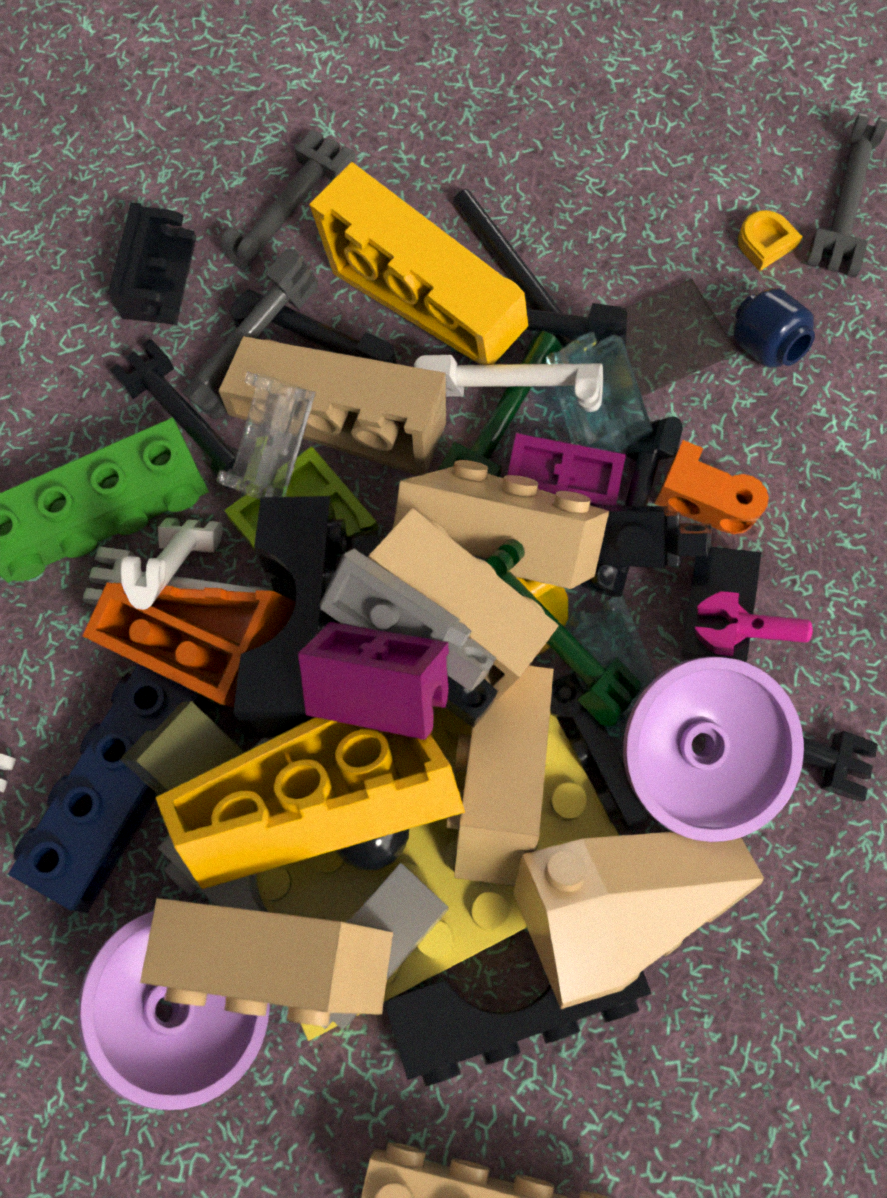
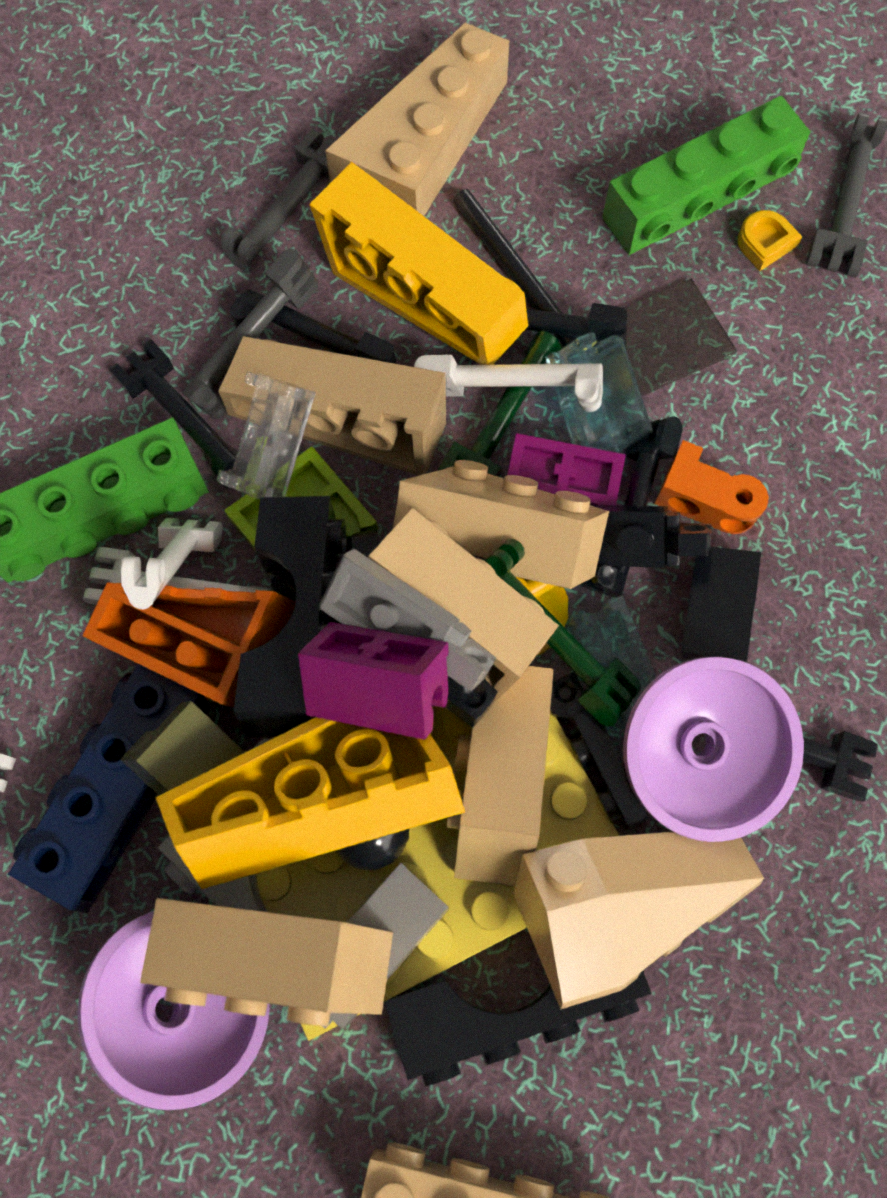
(152, 265): black hinge -> none
(427, 118): none -> tan wedge
(704, 174): none -> bright green brick
(746, 625): dark pink bar -> none
(774, 328): dark blue head -> none

